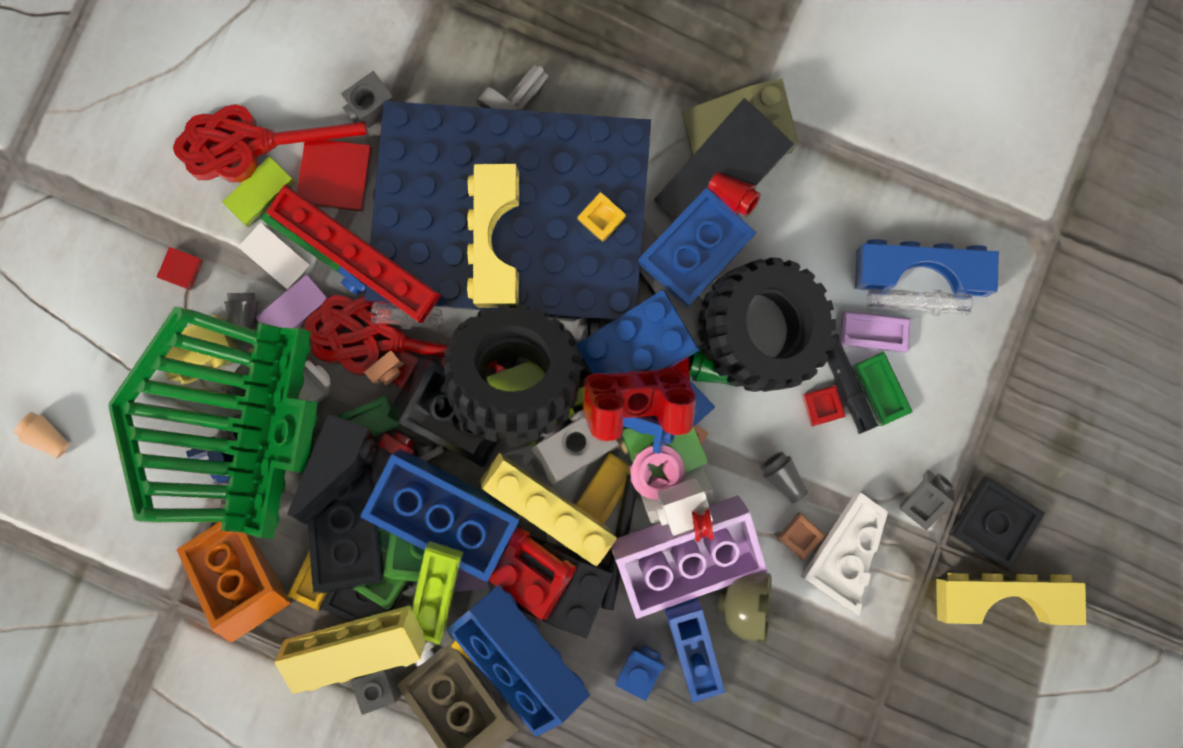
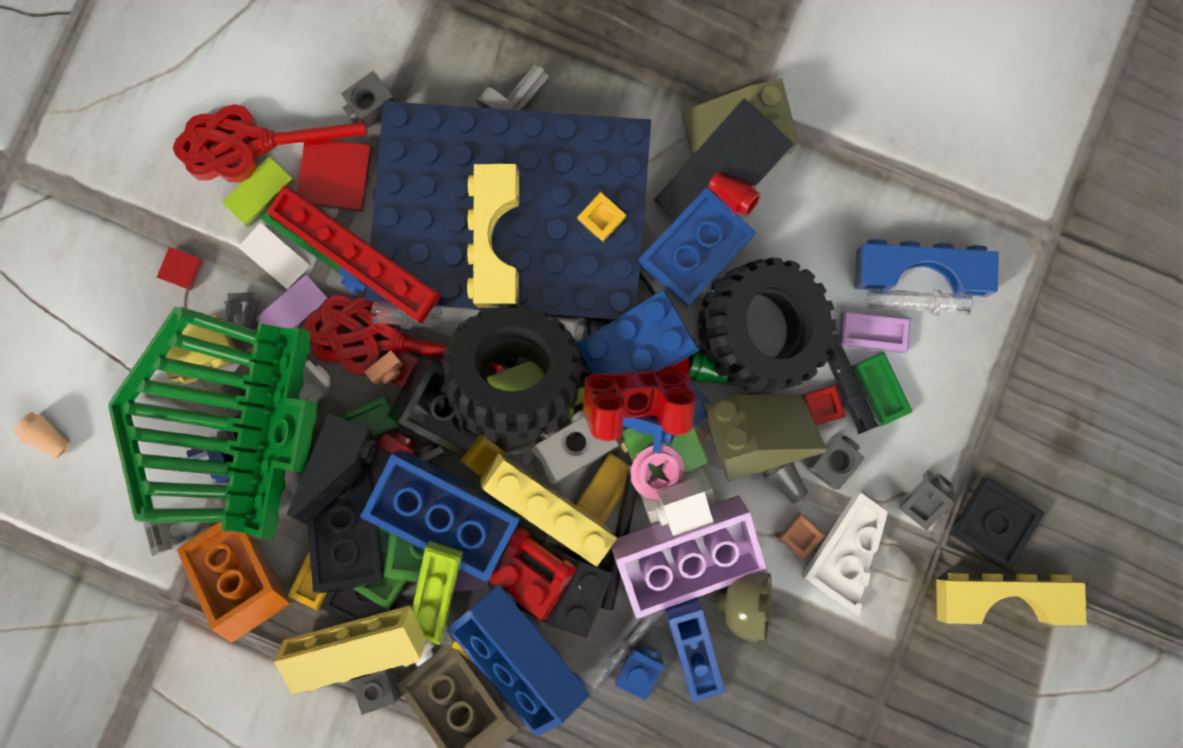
(159, 537): none -> clear smoke tile
(481, 455): none -> yellow tile
(594, 675): none -> clear pin
(702, 525): red bush -> none
(761, 432): none -> olive slope
(823, 469): none -> dark grey brick

